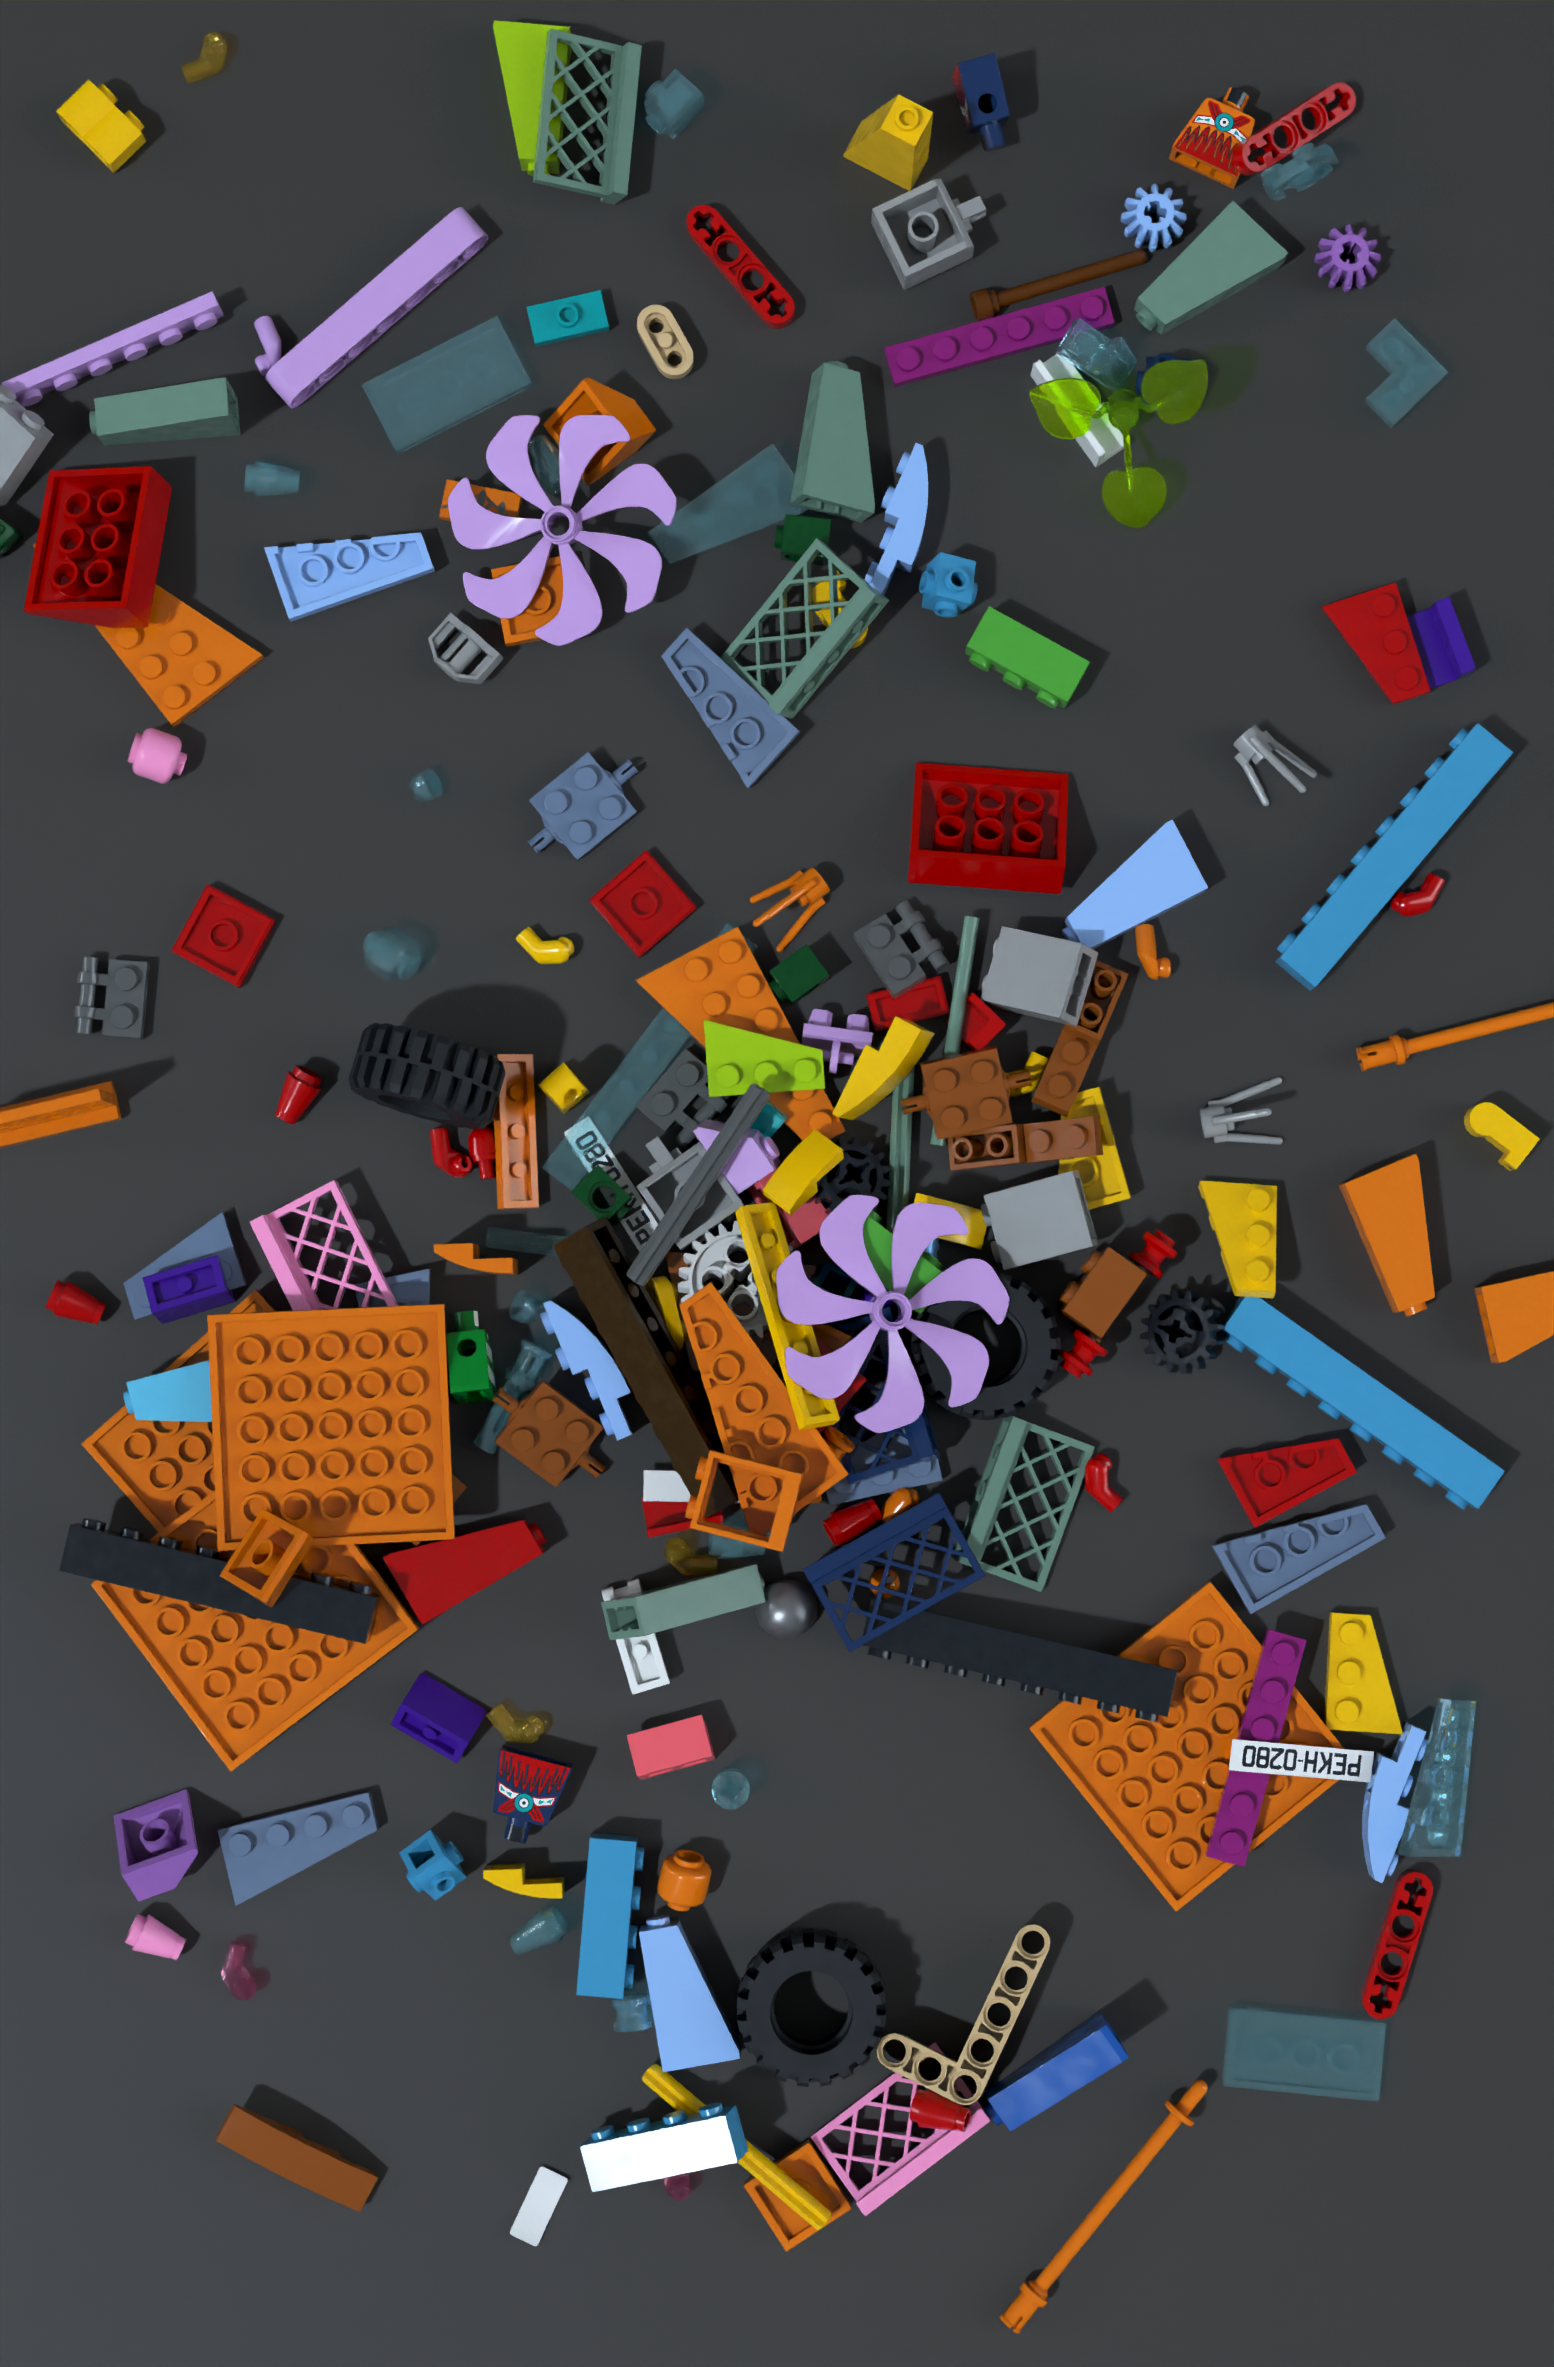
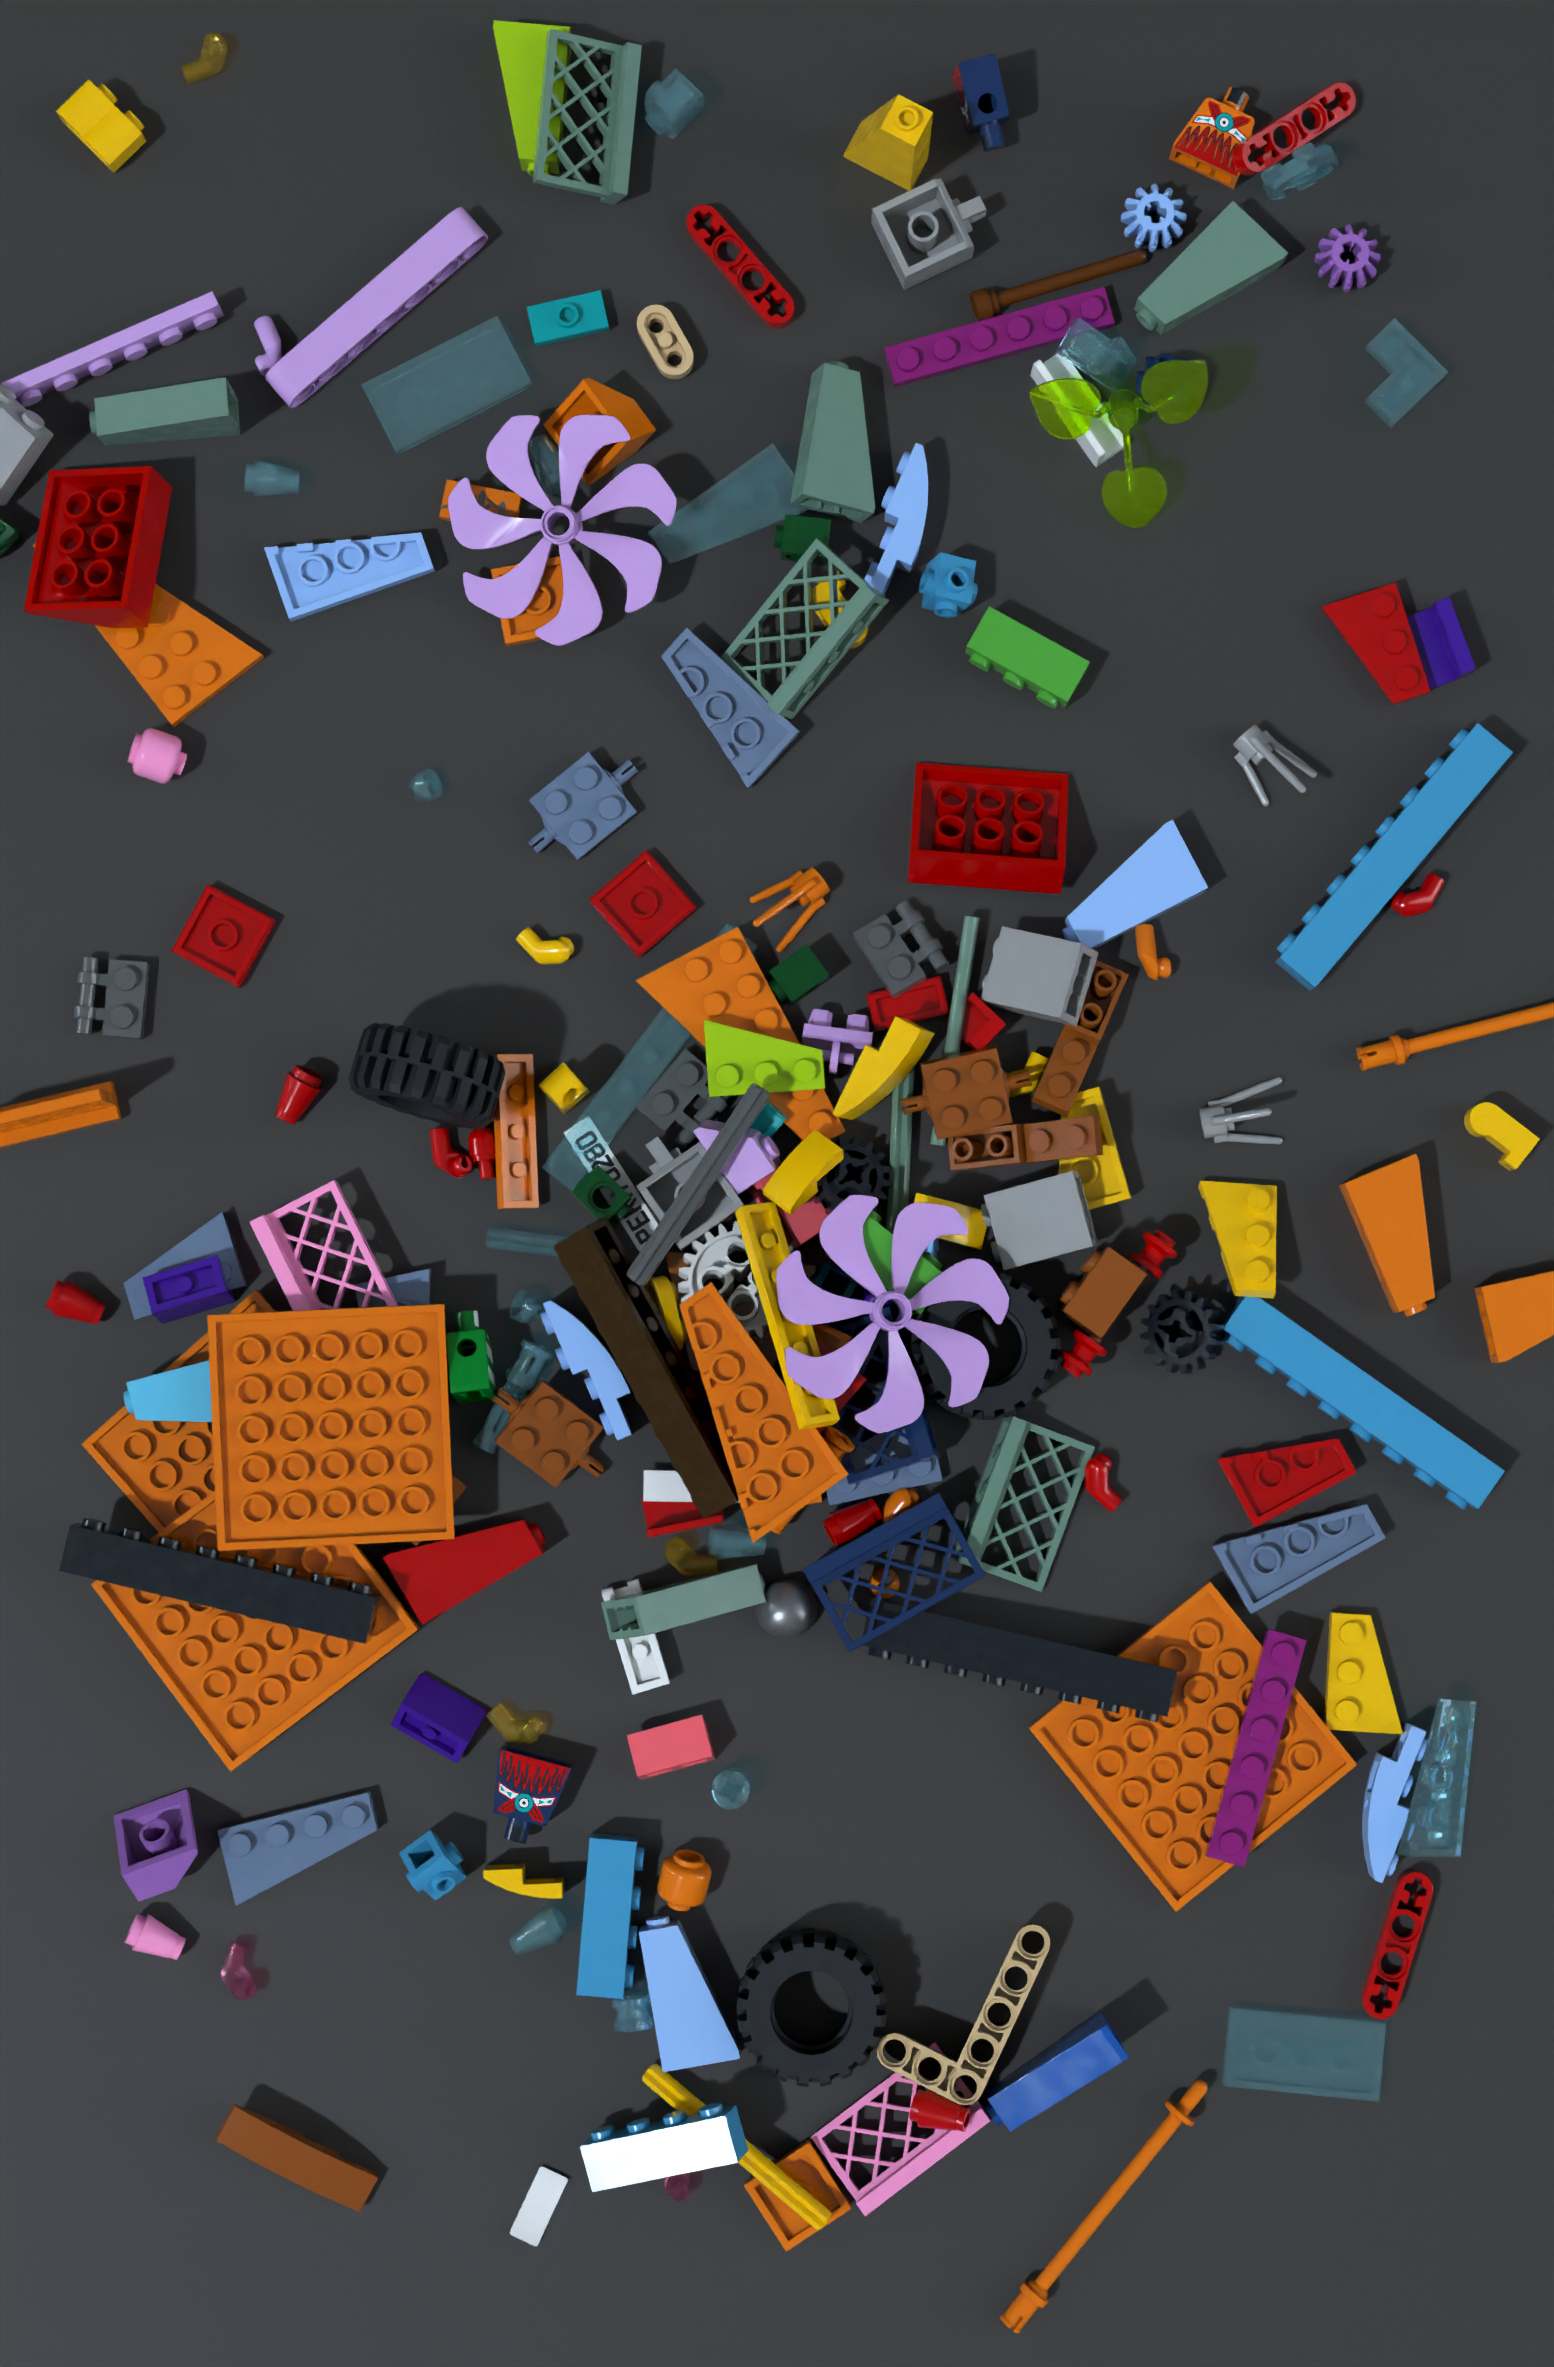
(267, 1557): orange slope -> none
(391, 954): clear light blue head -> none
(462, 652): light grey piece -> none
(469, 1256): orange slope -> none
(698, 1504): orange window -> none
(1301, 1760): white sticker -> none

